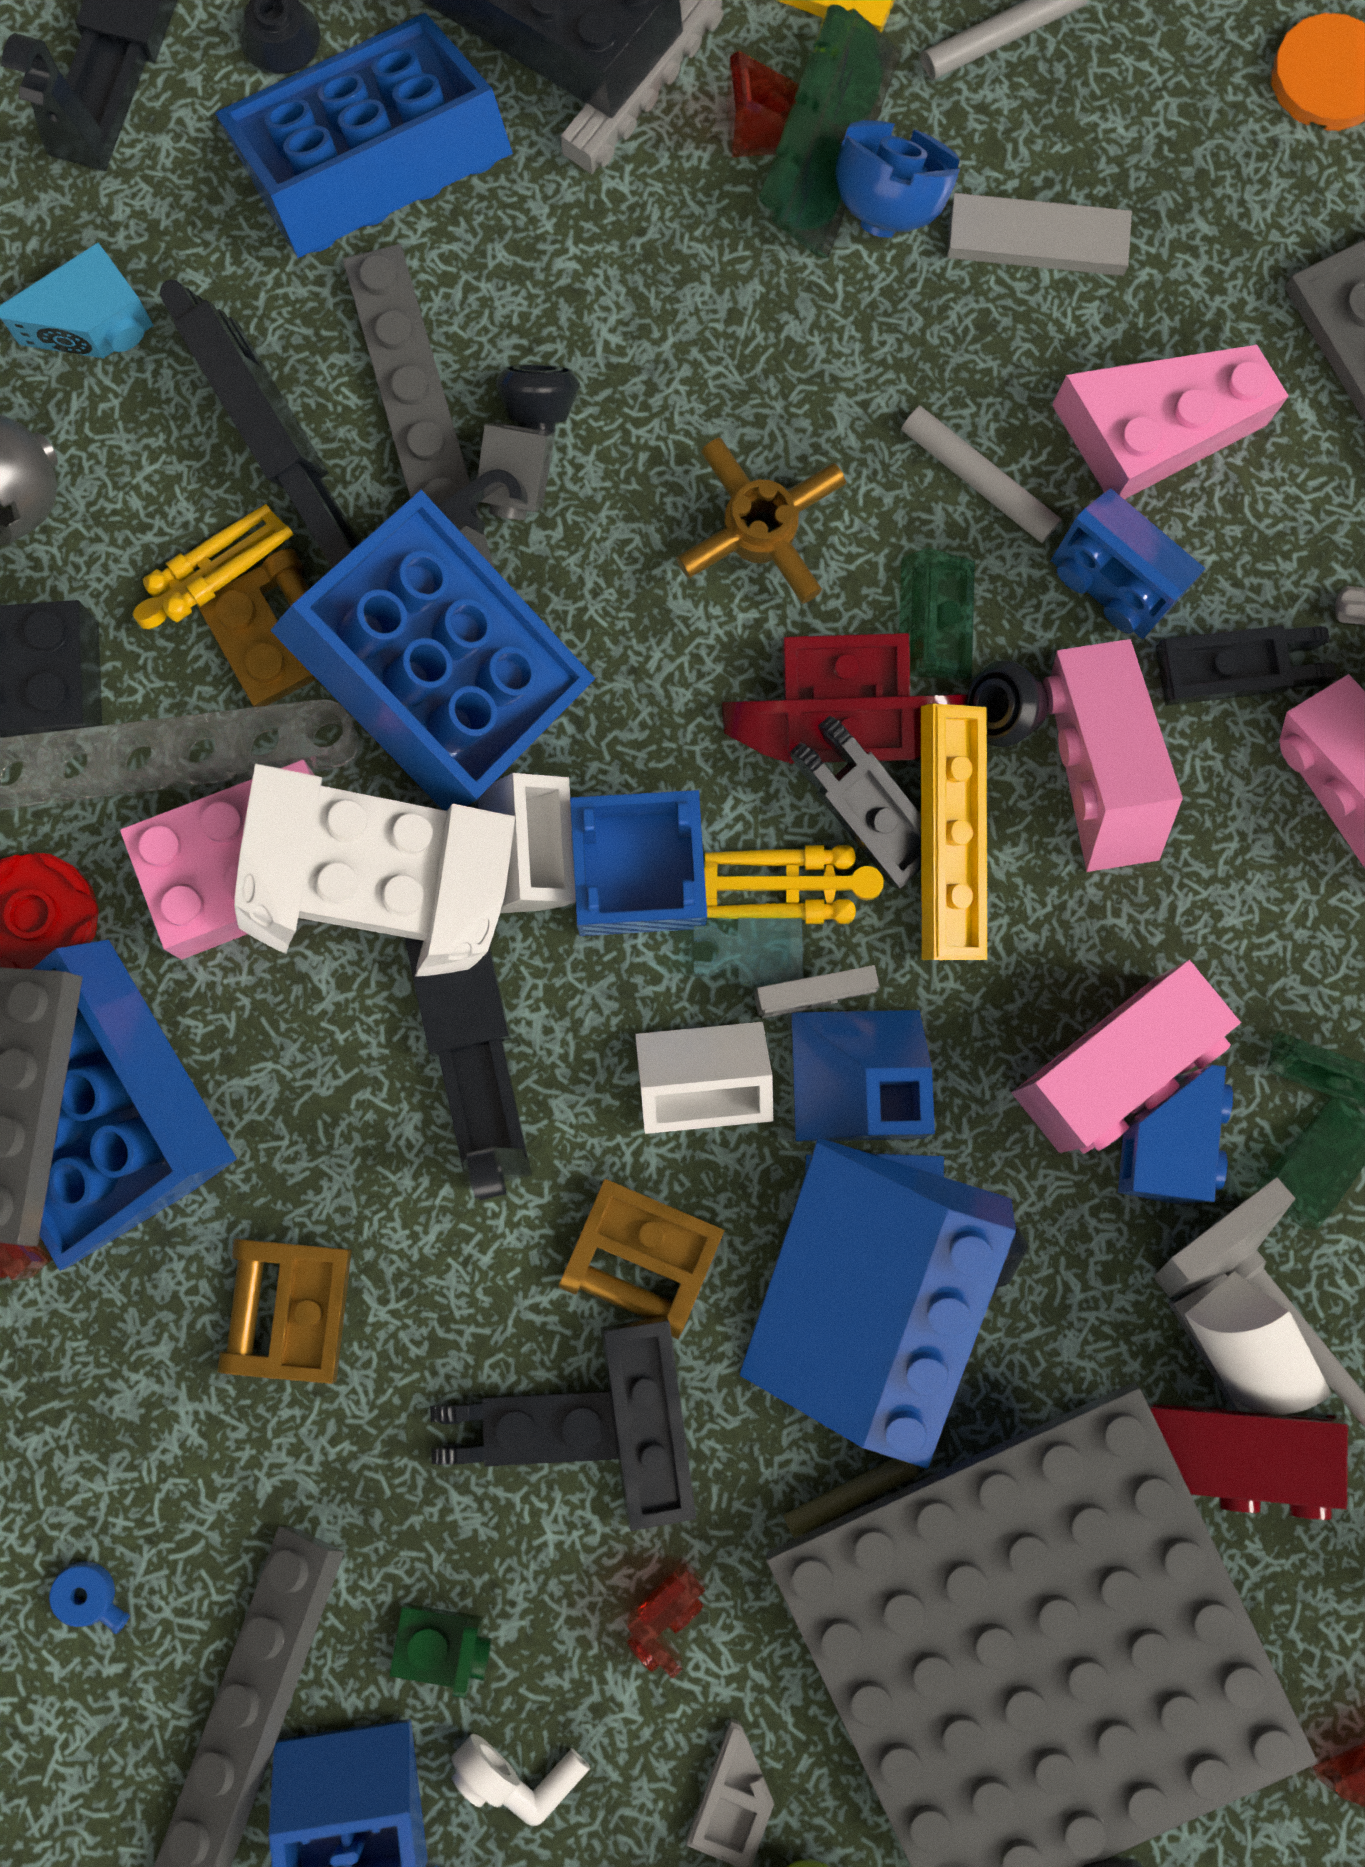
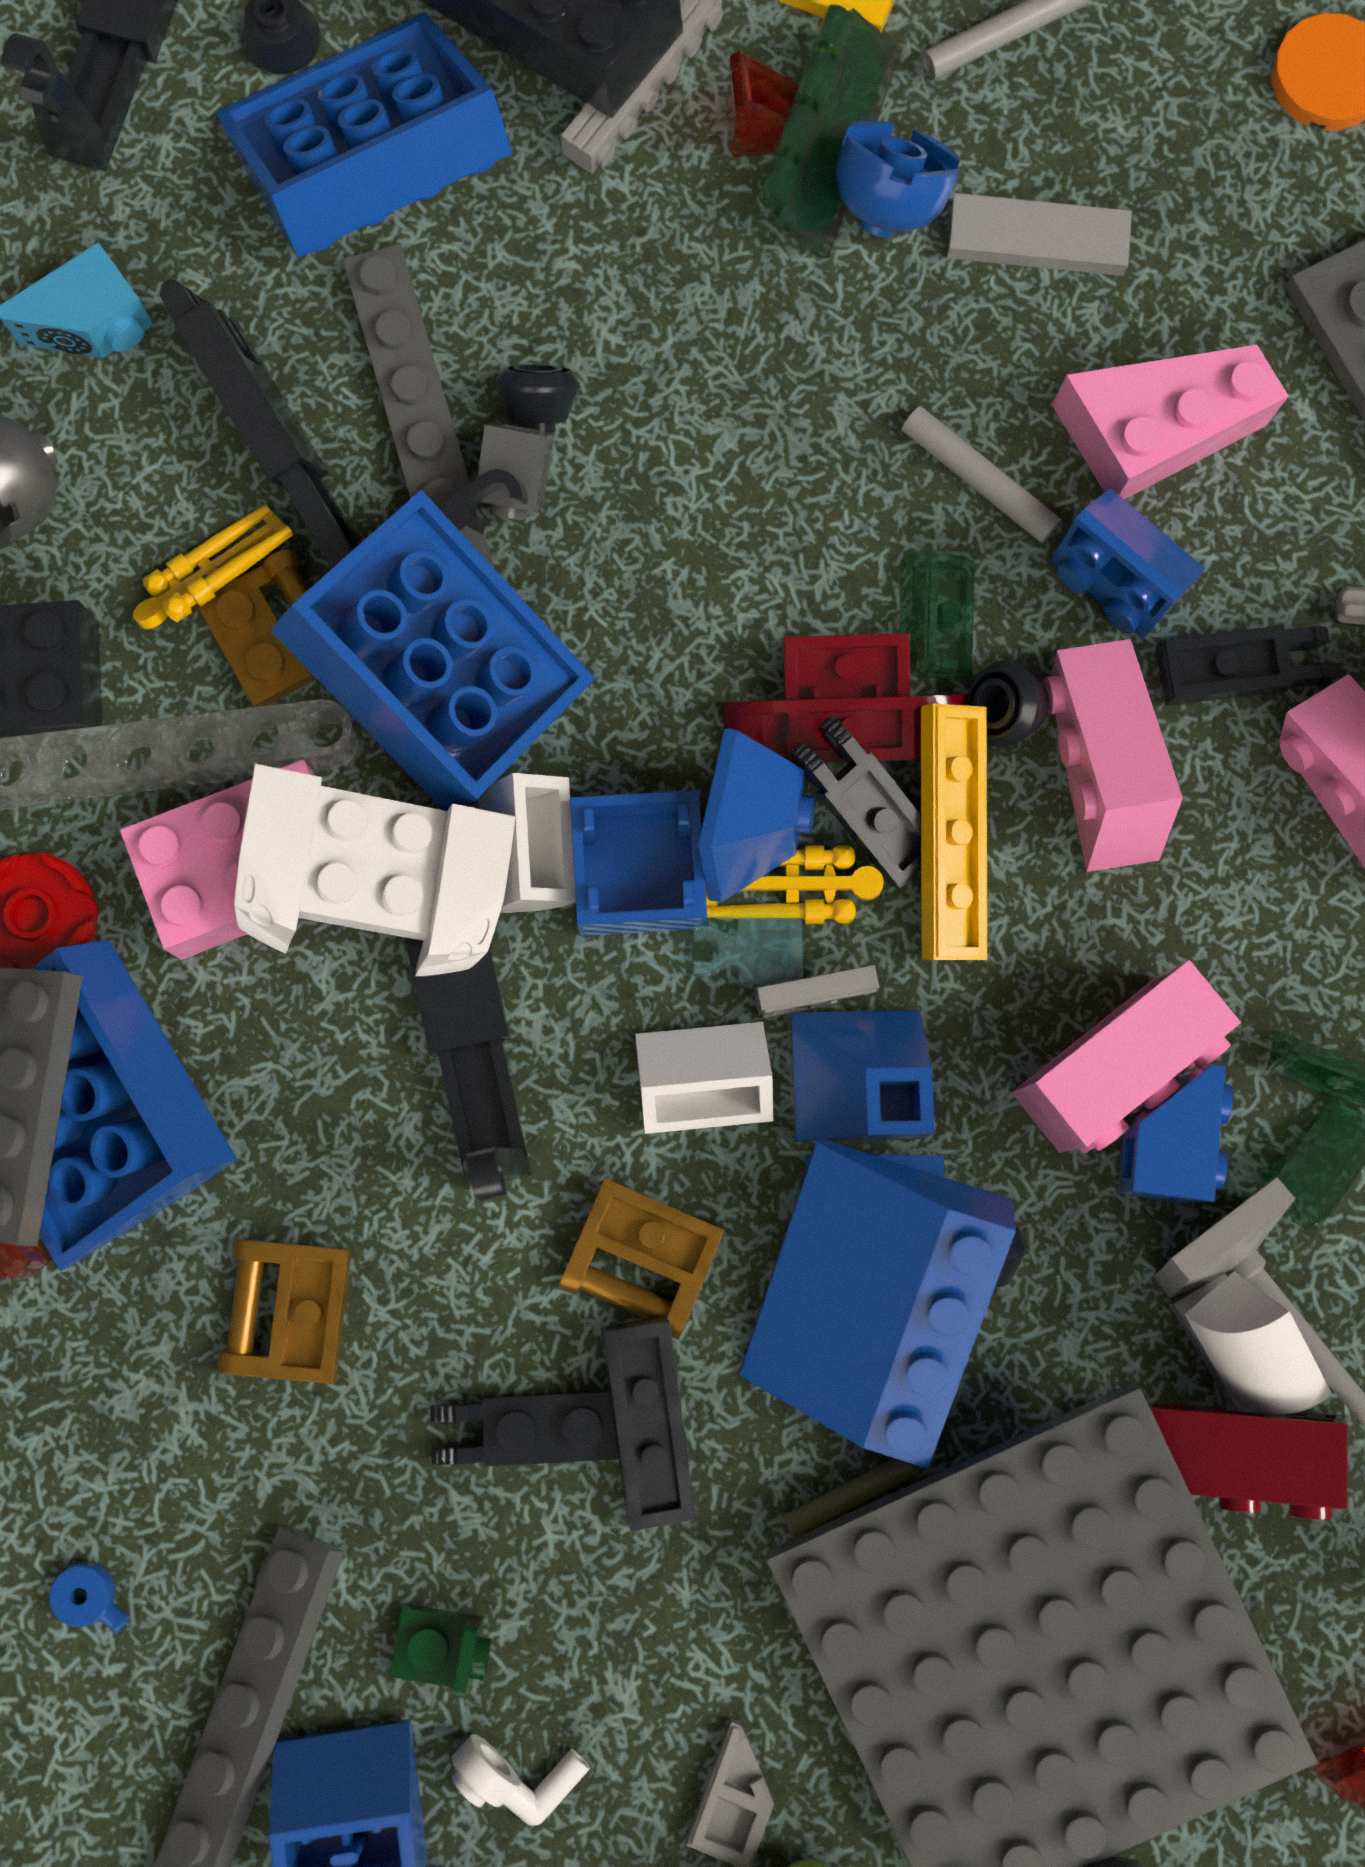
(671, 1606): clear red bracket -> none
(751, 815): none -> blue slope
(755, 542): pearl gold bar -> none

